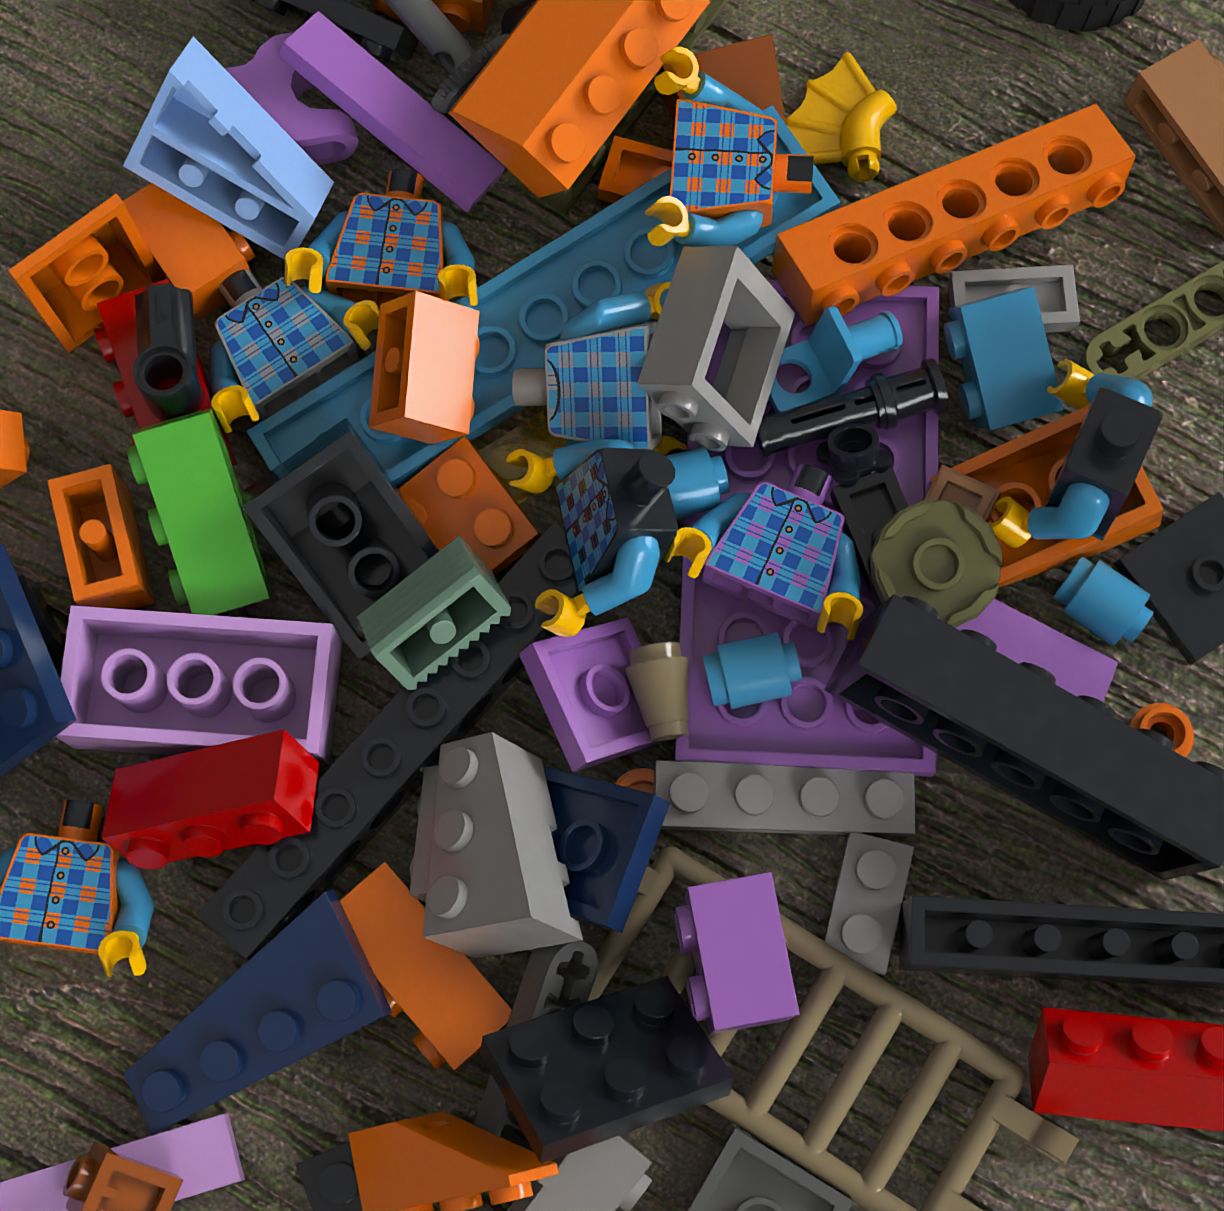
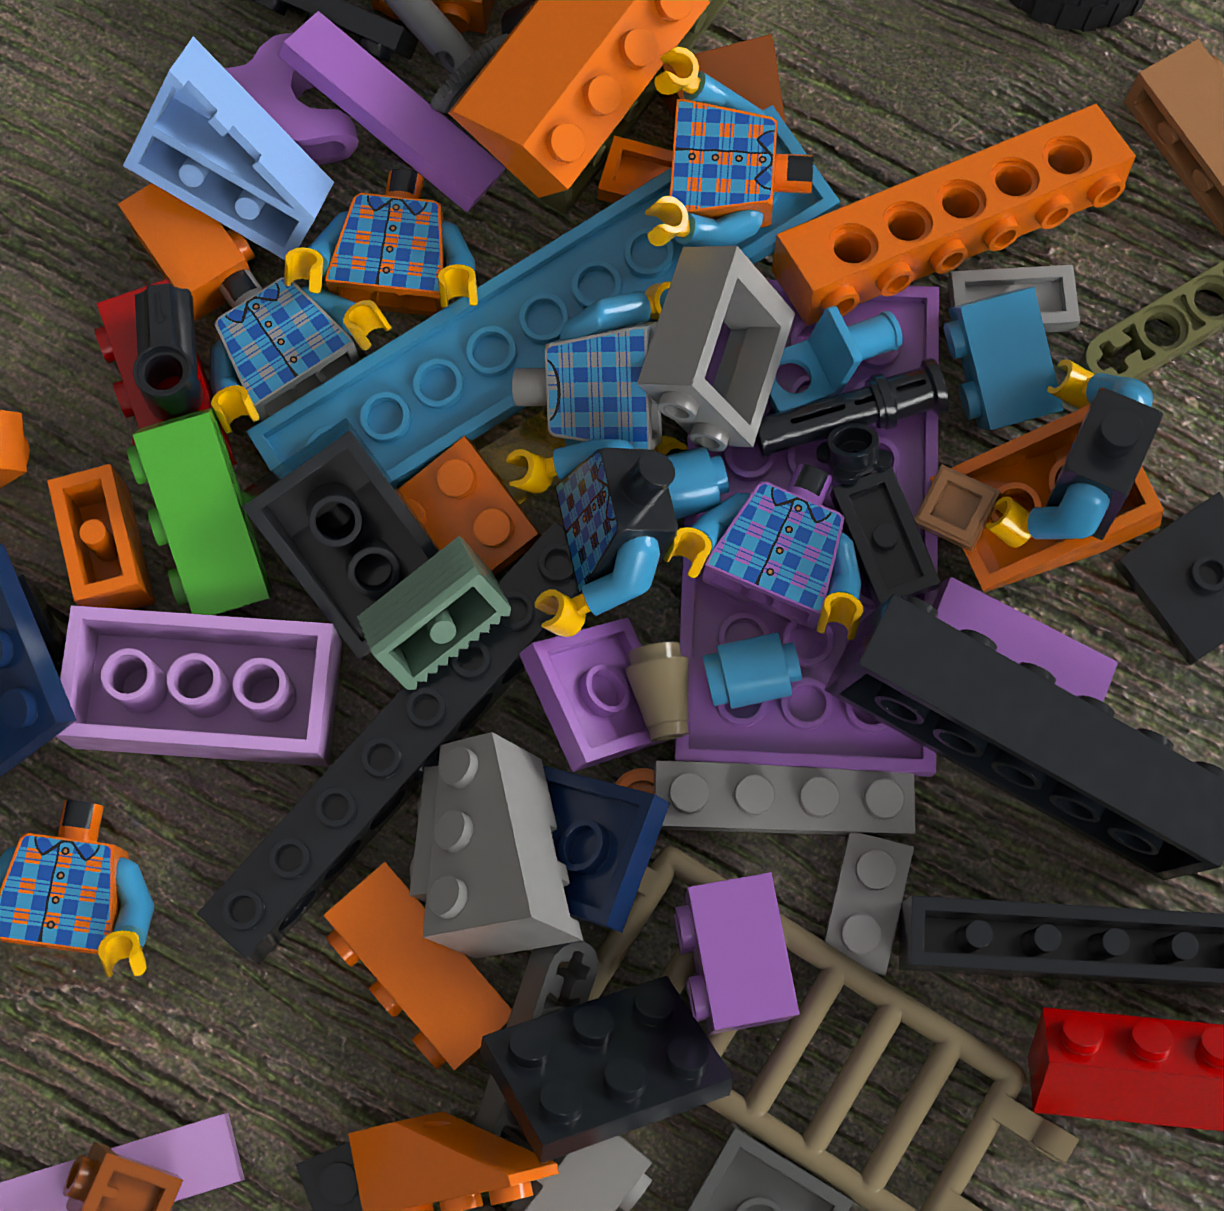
(83, 266): orange slope -> none
(211, 800): red brick -> none
(273, 1011): dark blue wing -> none
(424, 368): brick -> none
(843, 120): yellow arm -> none
(939, 556): olive tile -> none
(1104, 601): dark azure brick -> none
(1171, 720): orange plate -> none

